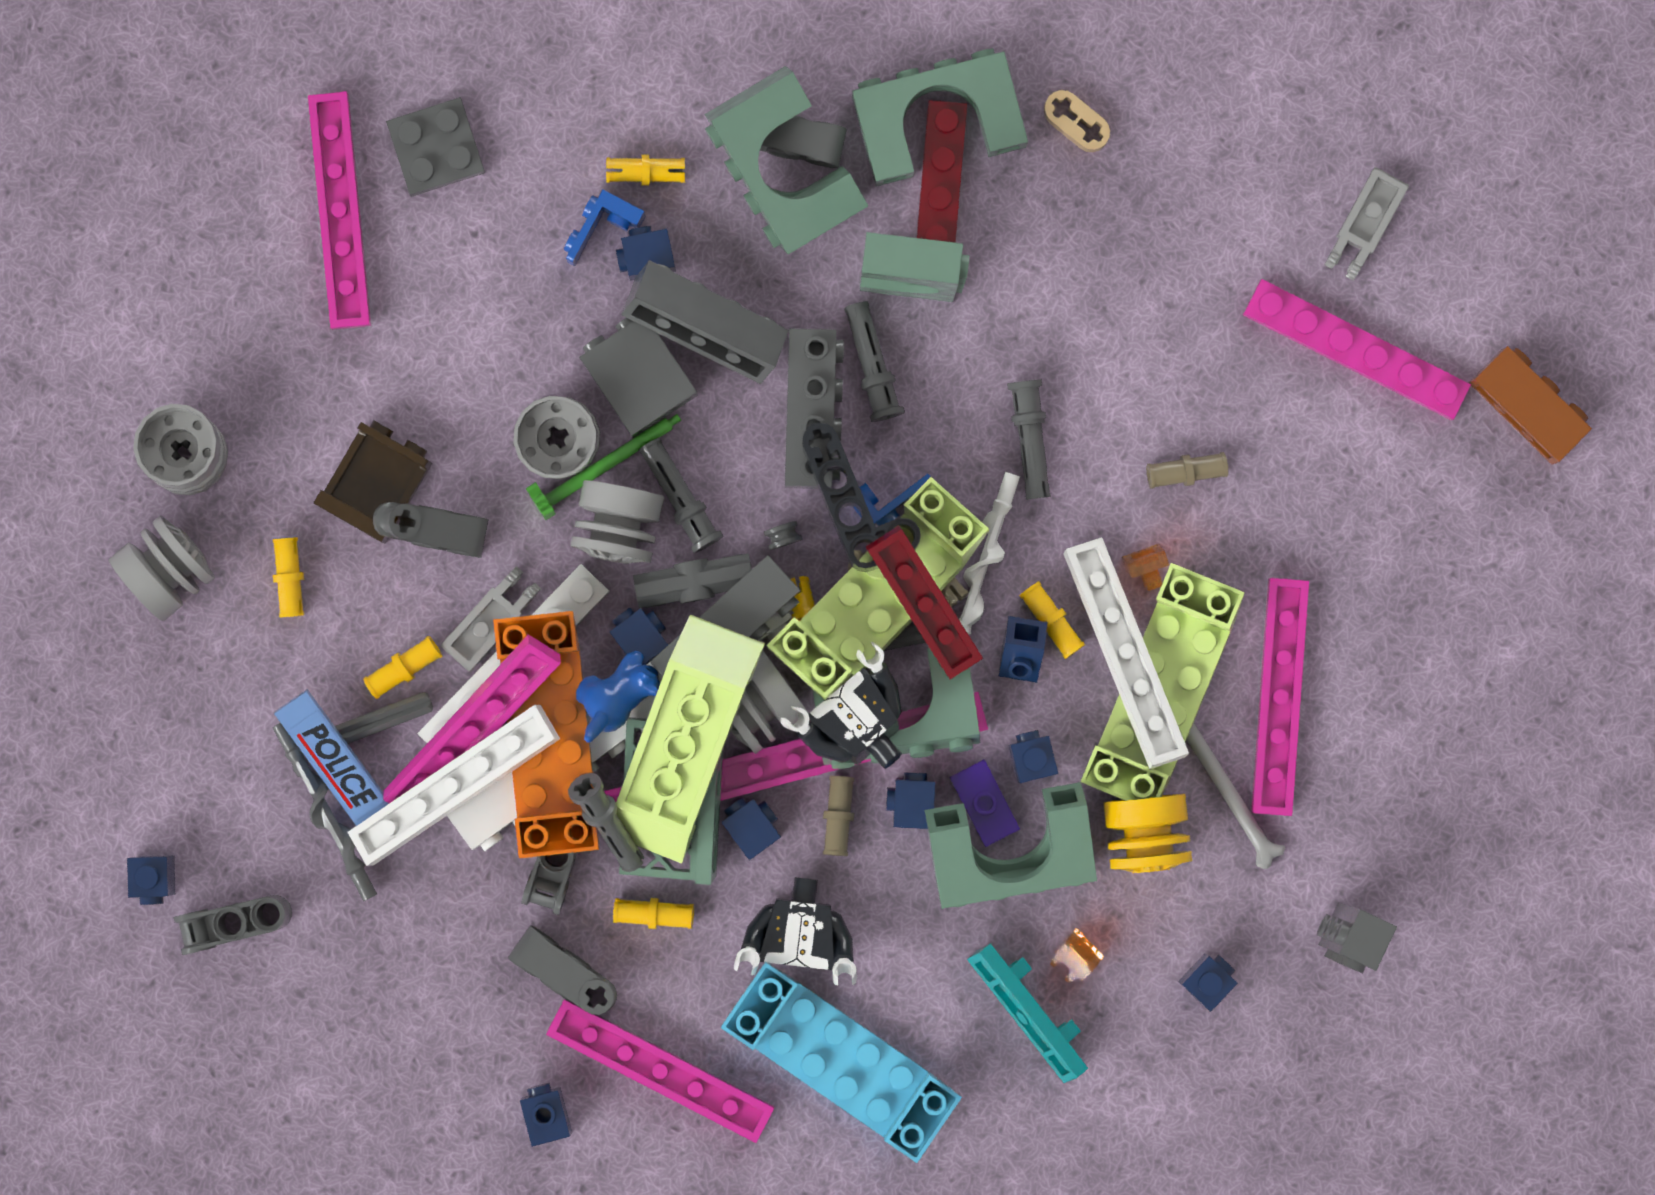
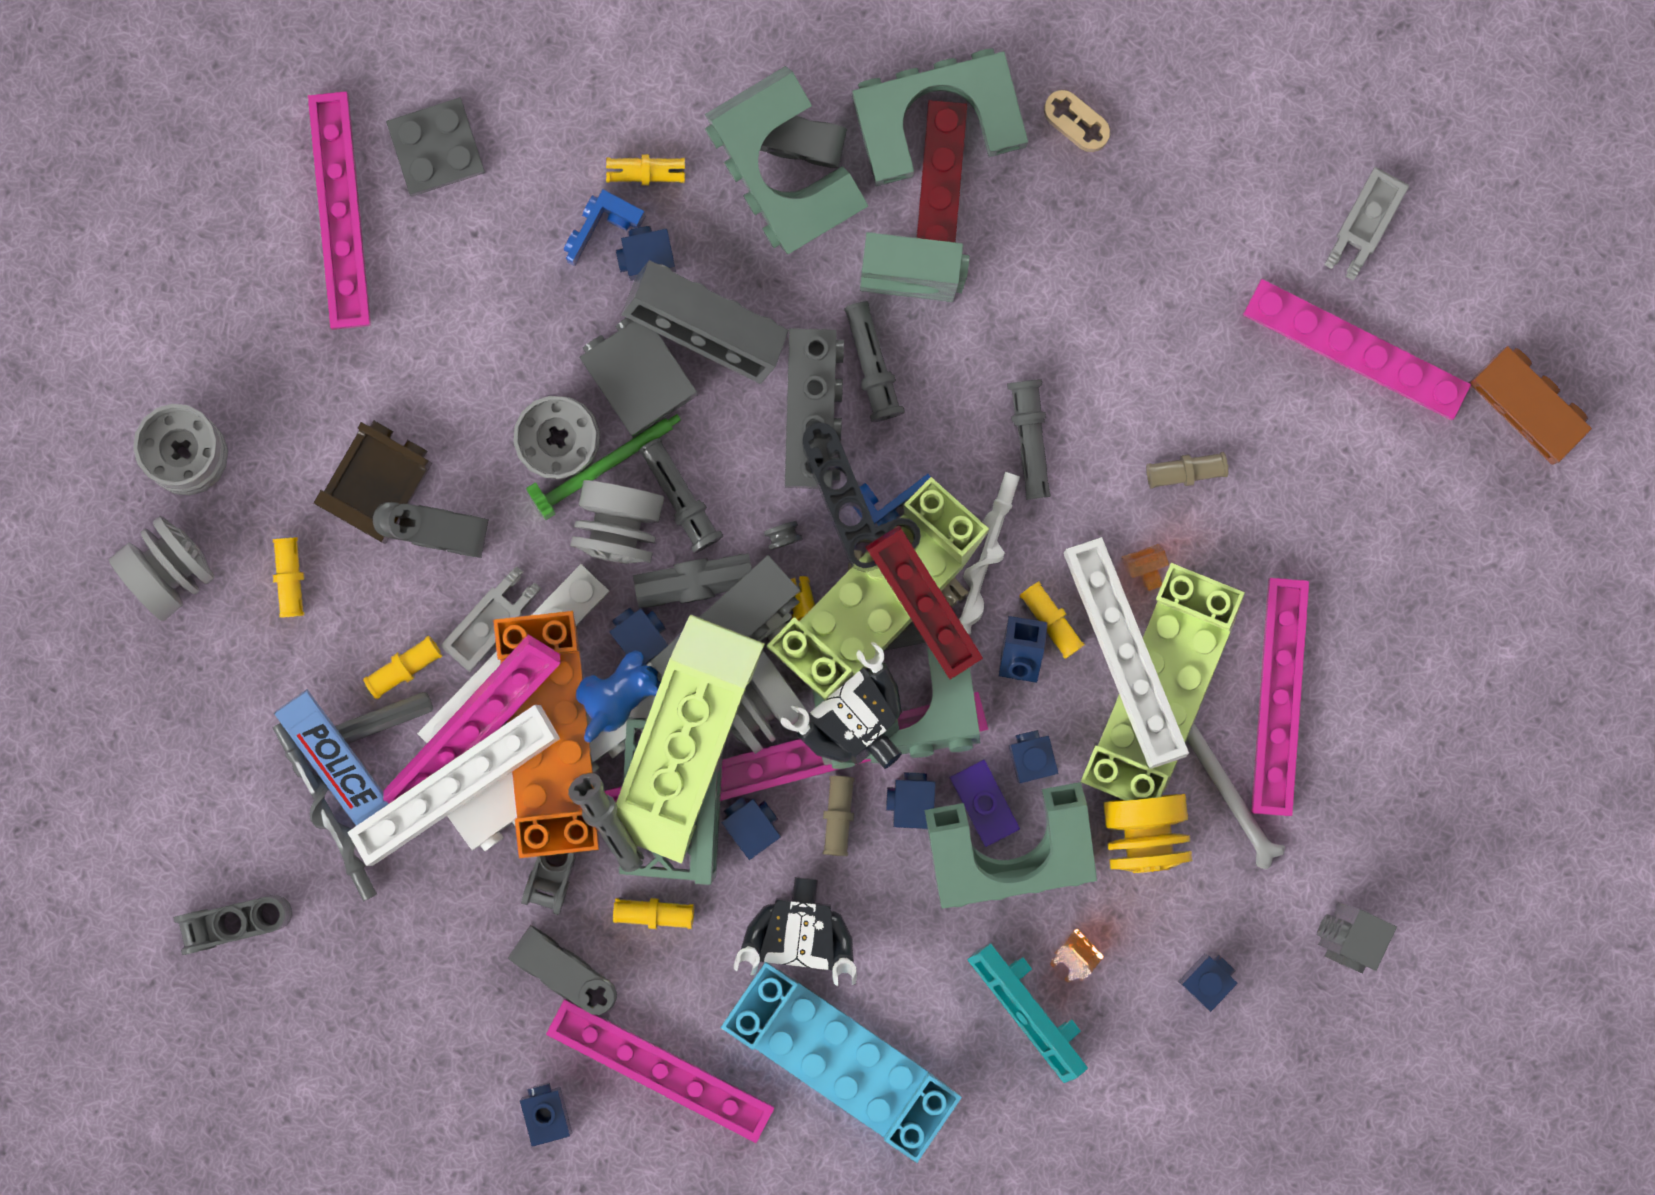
(151, 878): dark blue brick -> none

